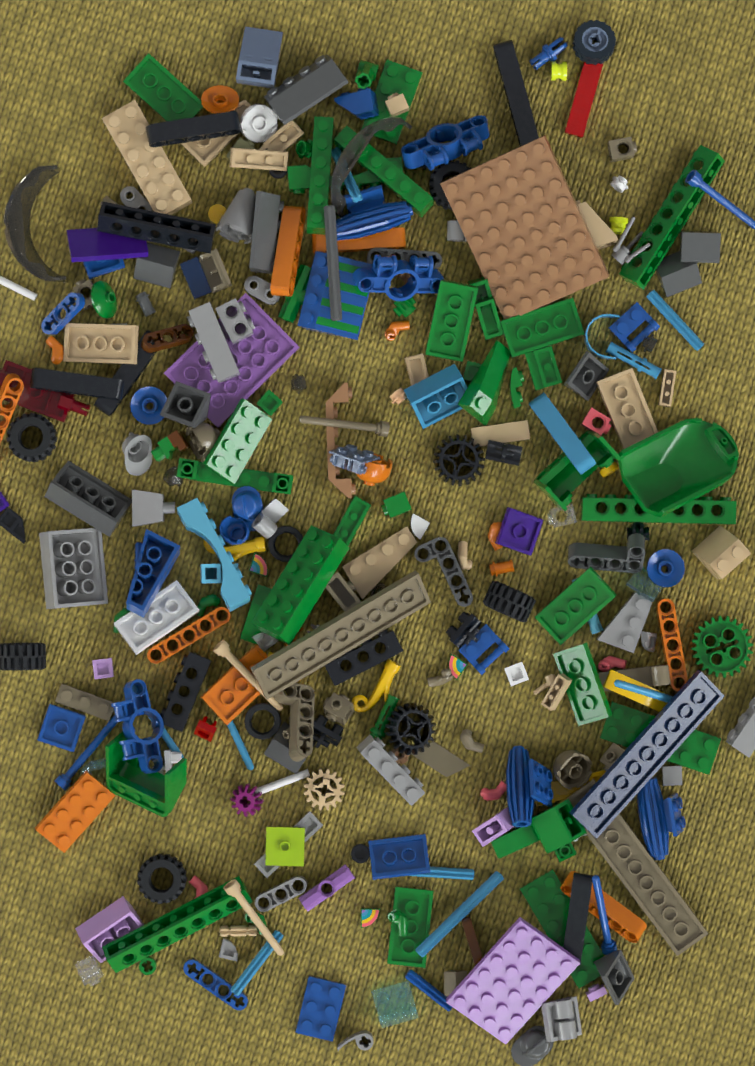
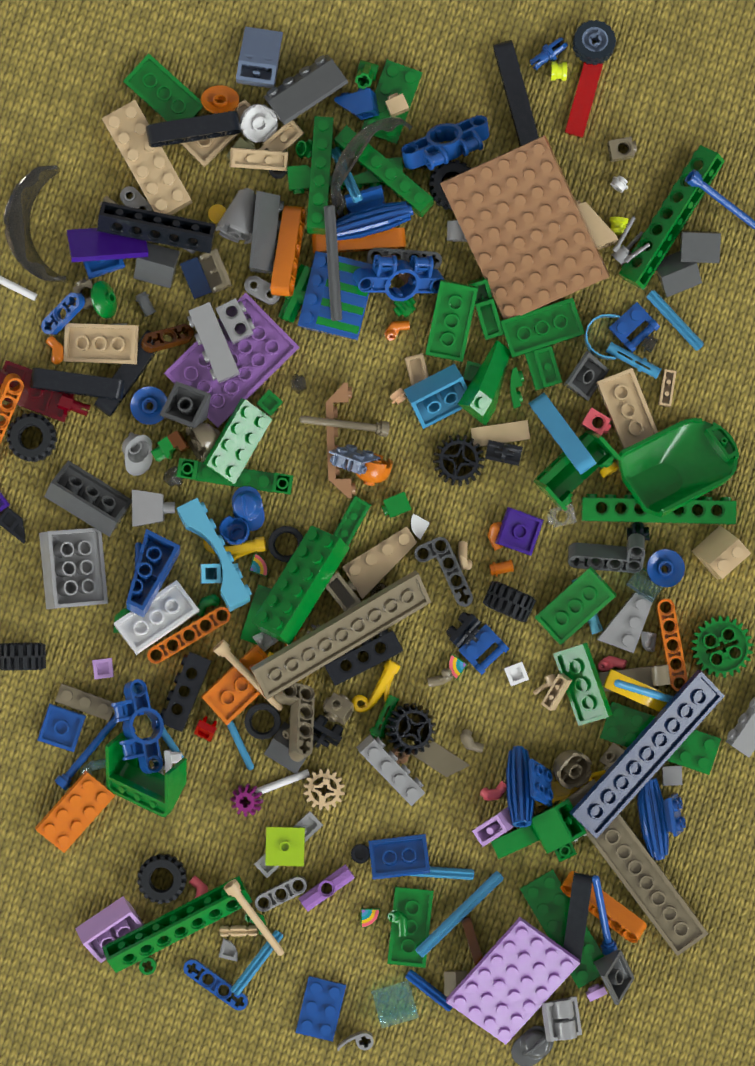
(89, 971): clear brick -> none
(266, 520): light grey panel -> none

